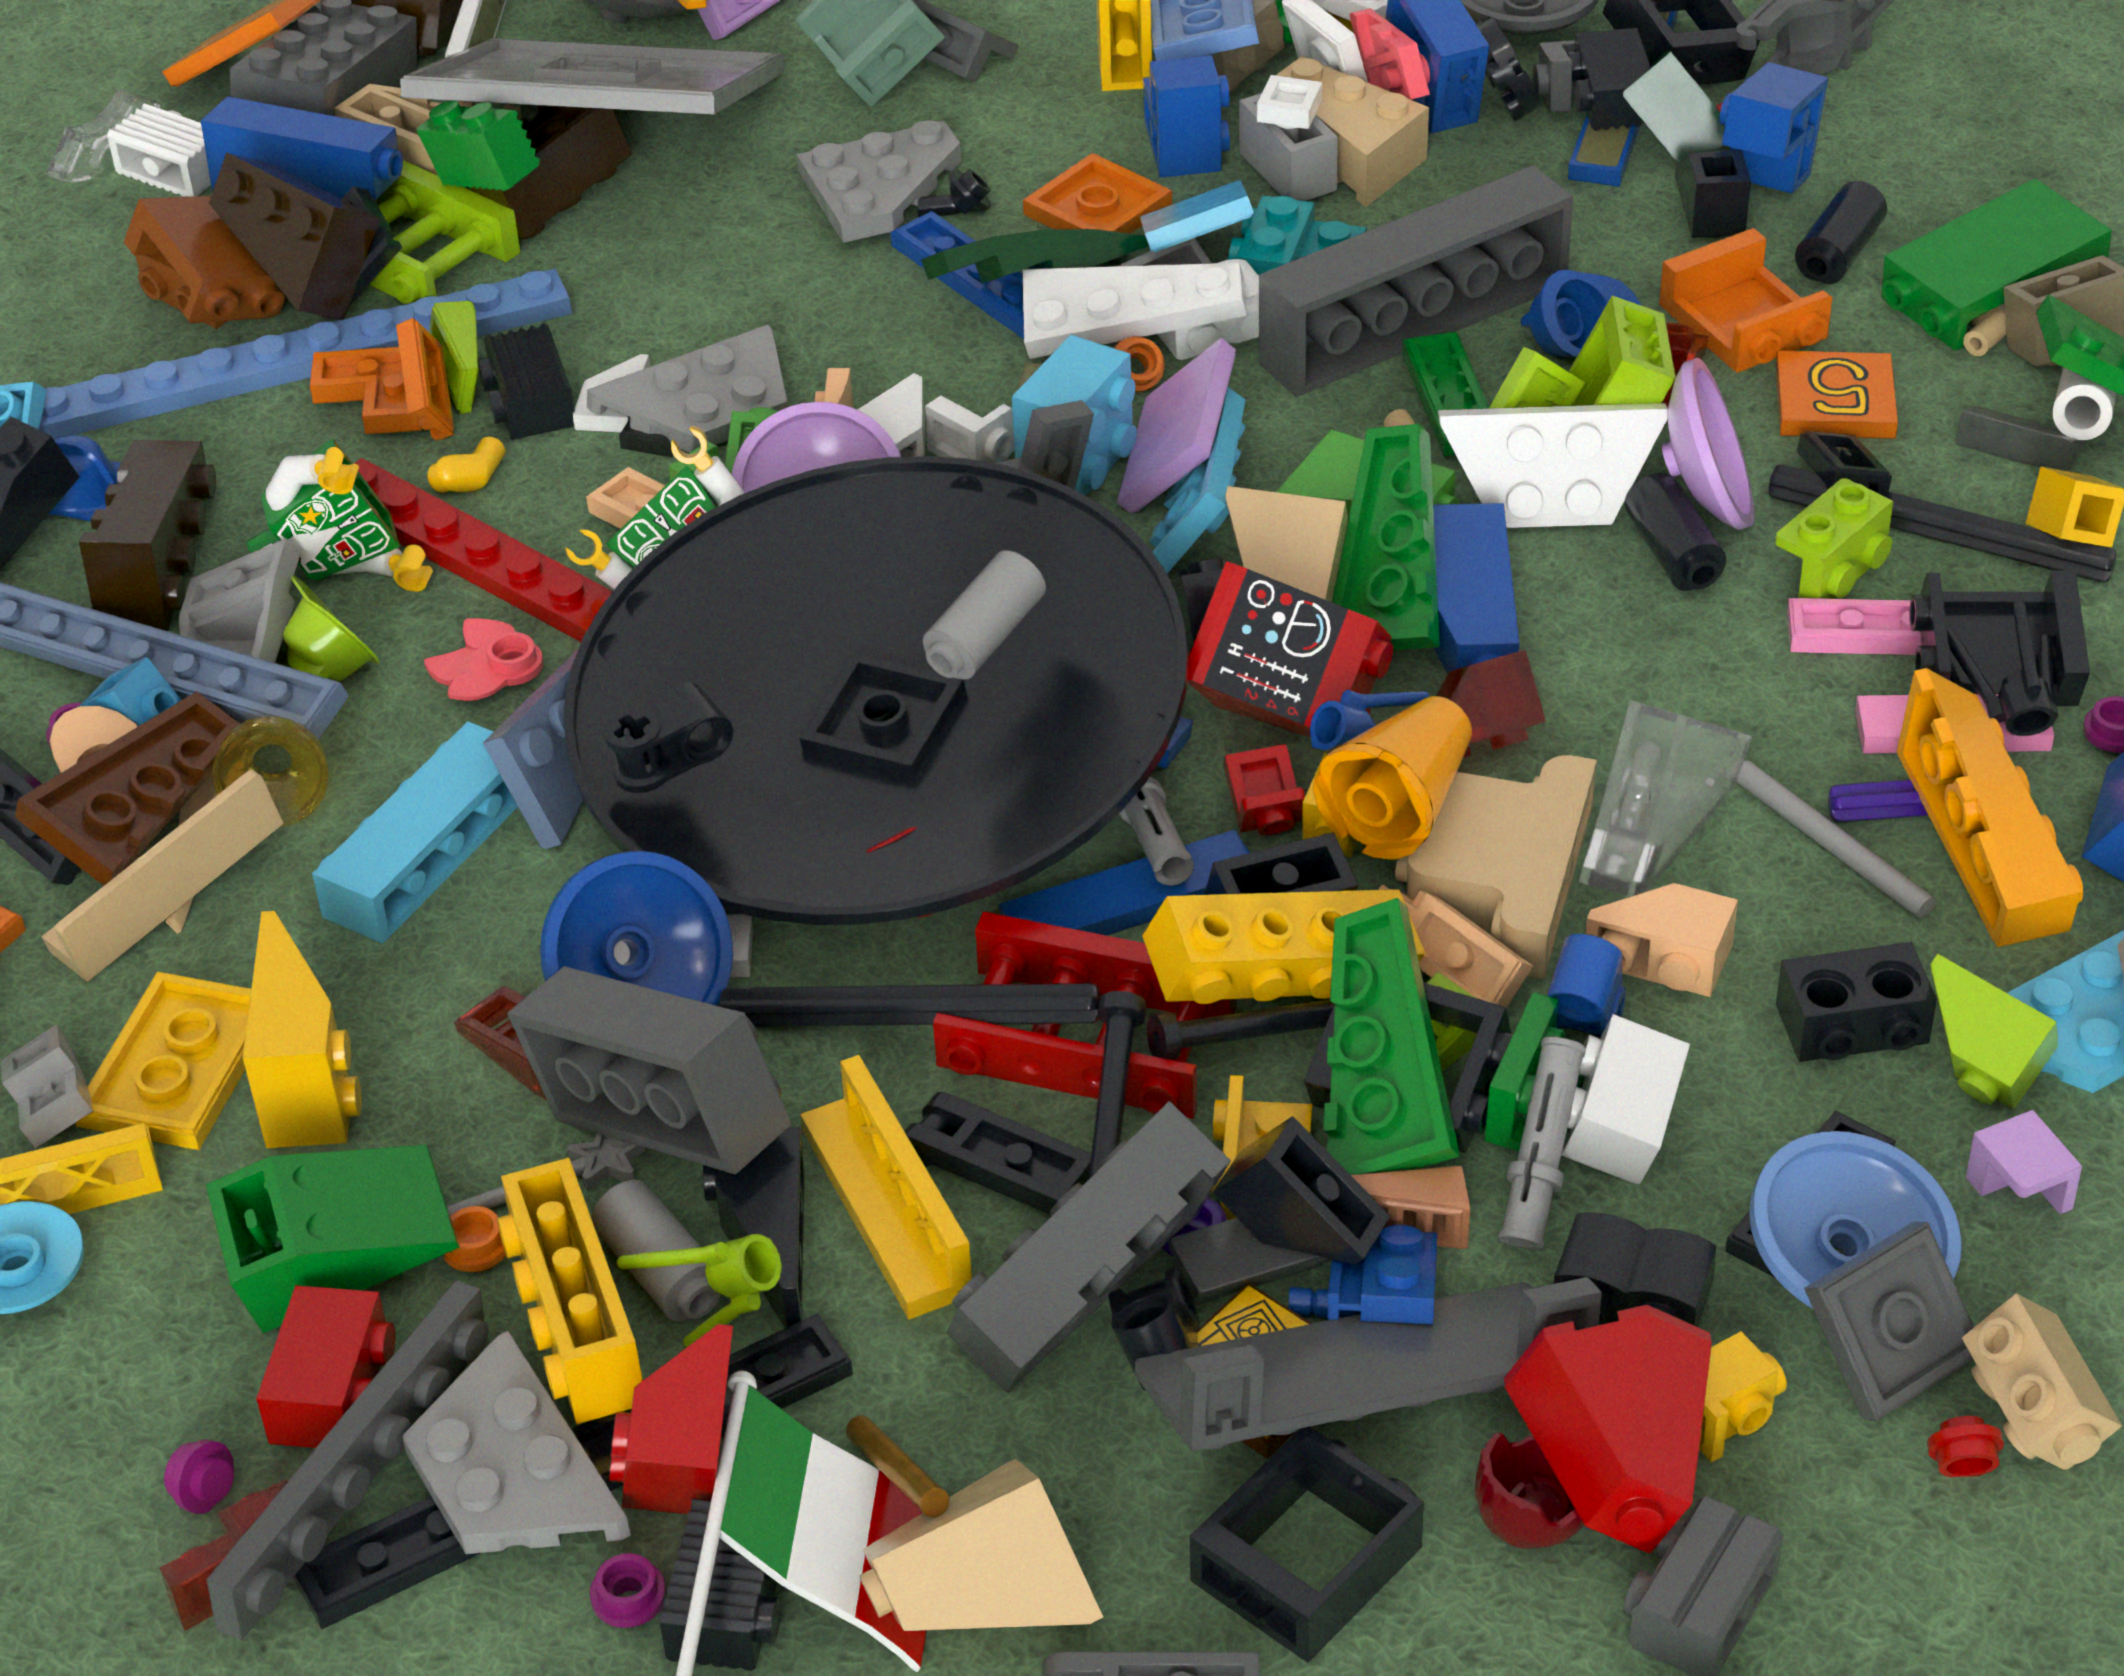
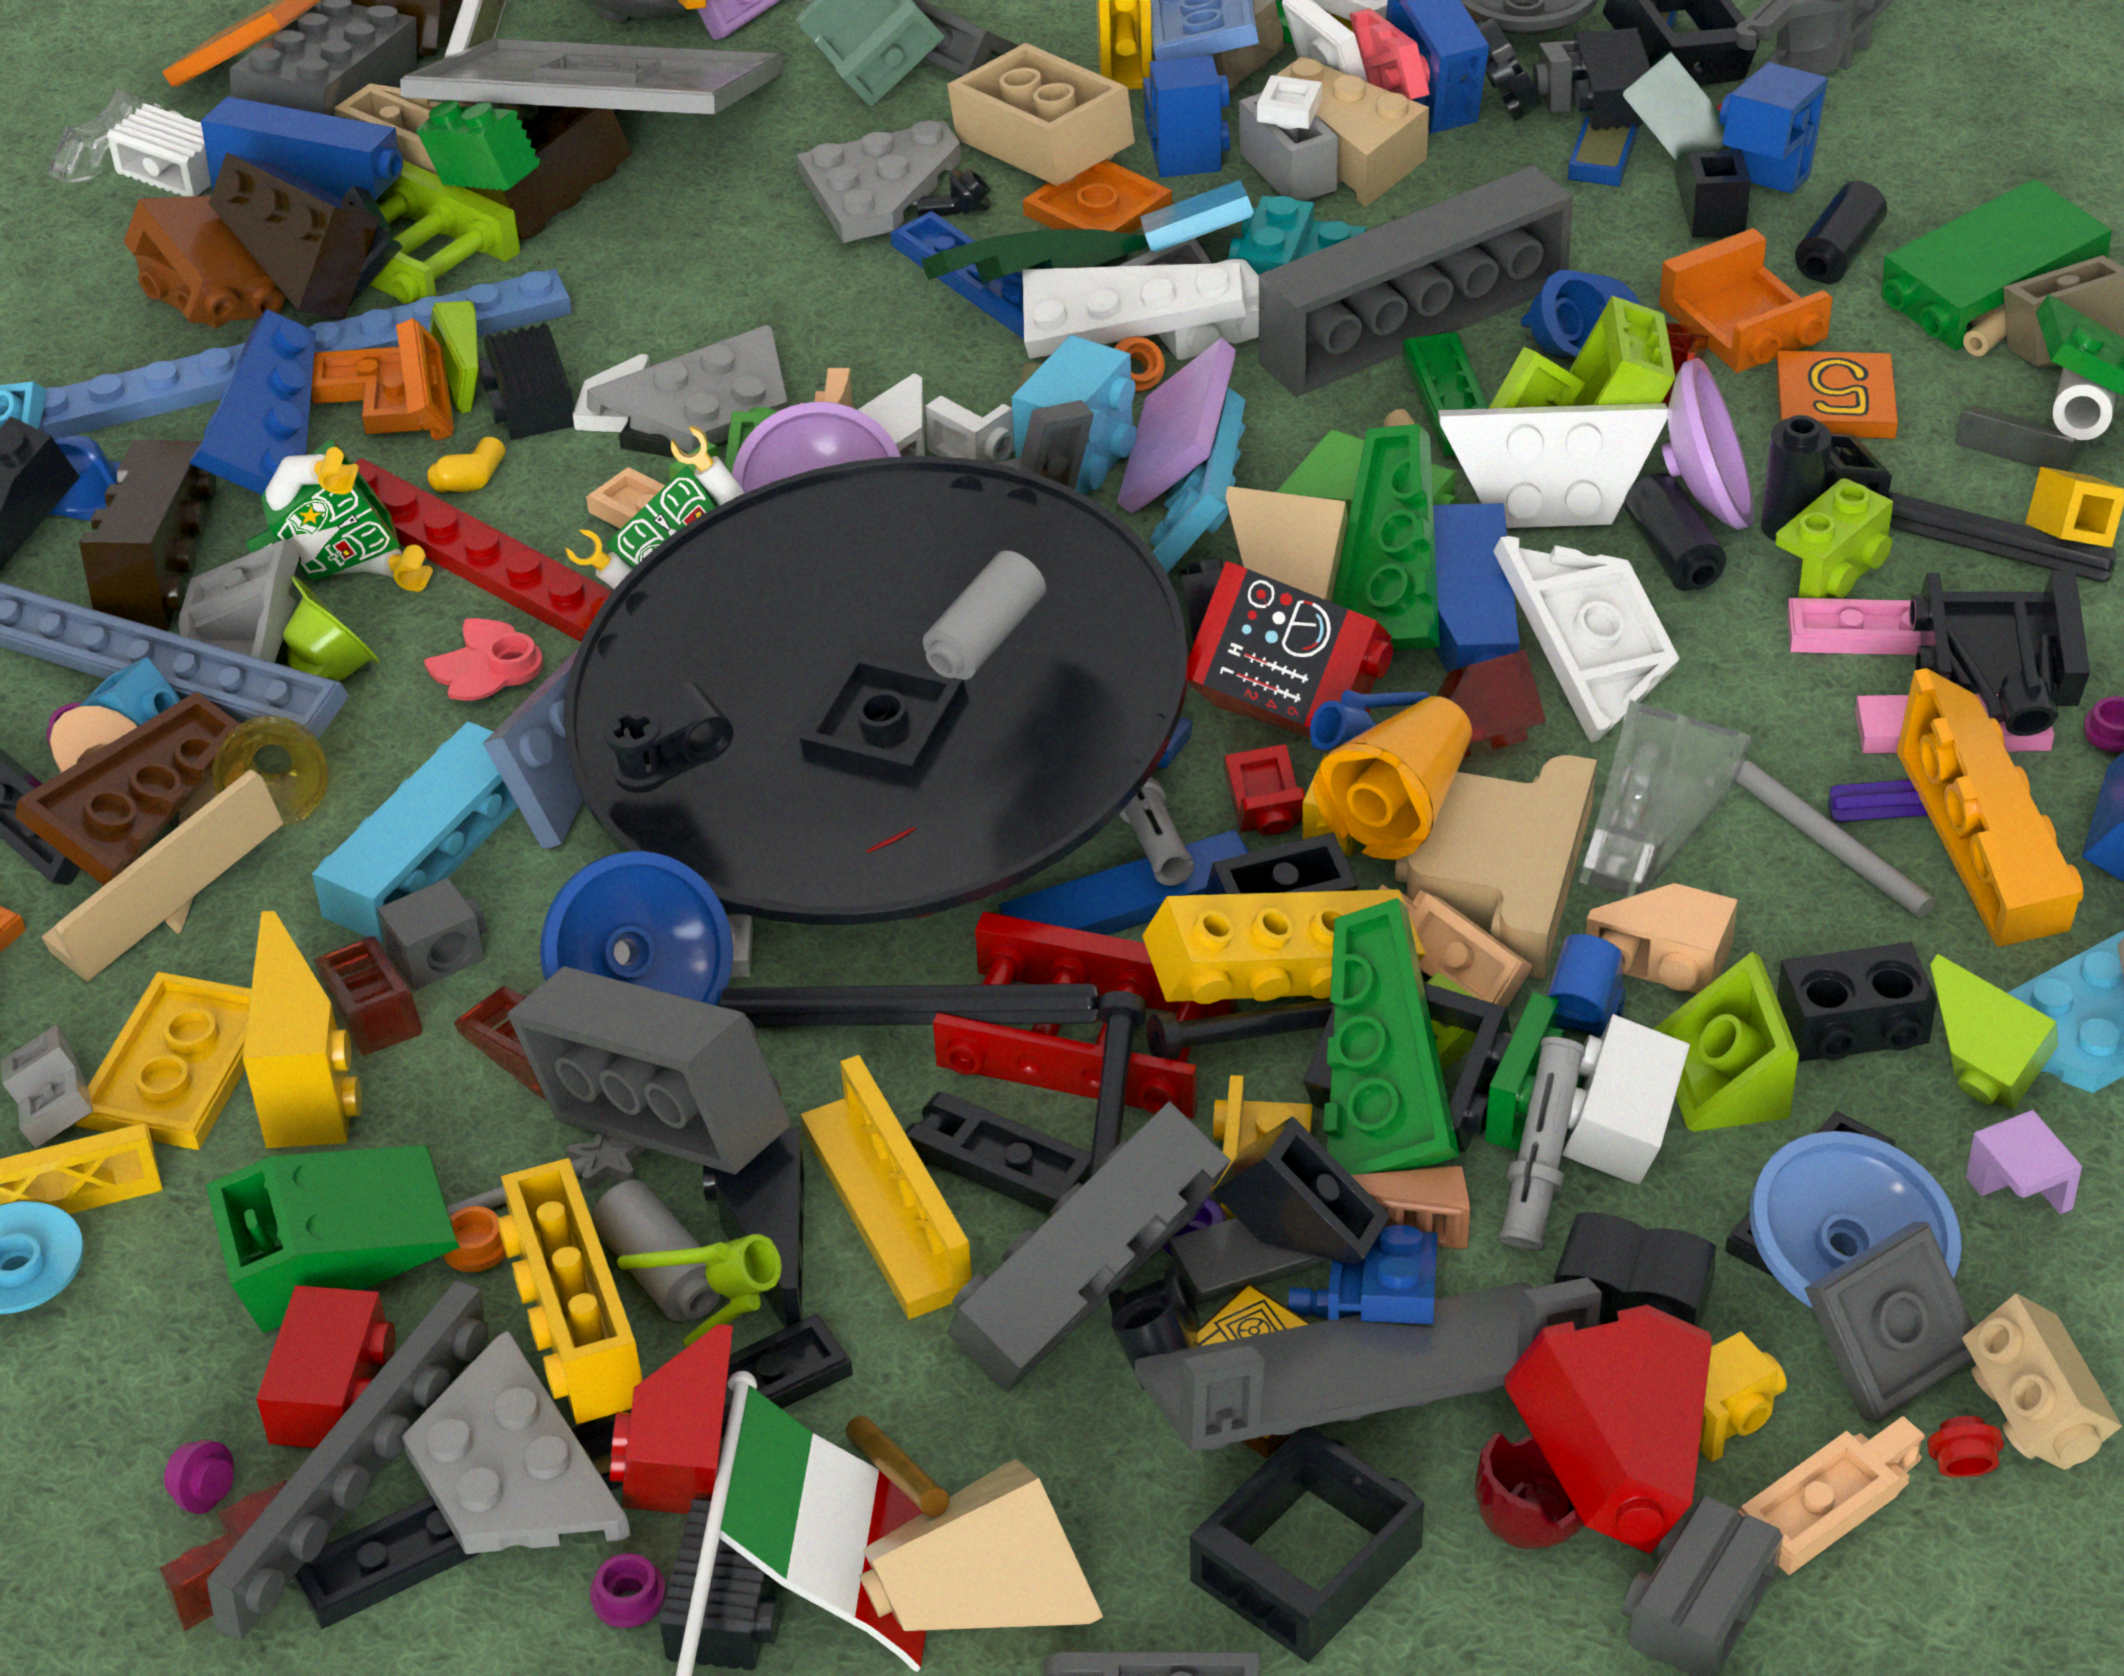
(262, 406): none -> blue wing
(373, 1001): none -> clear red slope
(433, 933): none -> dark grey brick
(1041, 113): none -> tan brick
(1591, 628): none -> white wing
(1738, 1053): none -> lime slope
(1794, 470): none -> black brick
(1836, 1490): none -> light nougat hinge

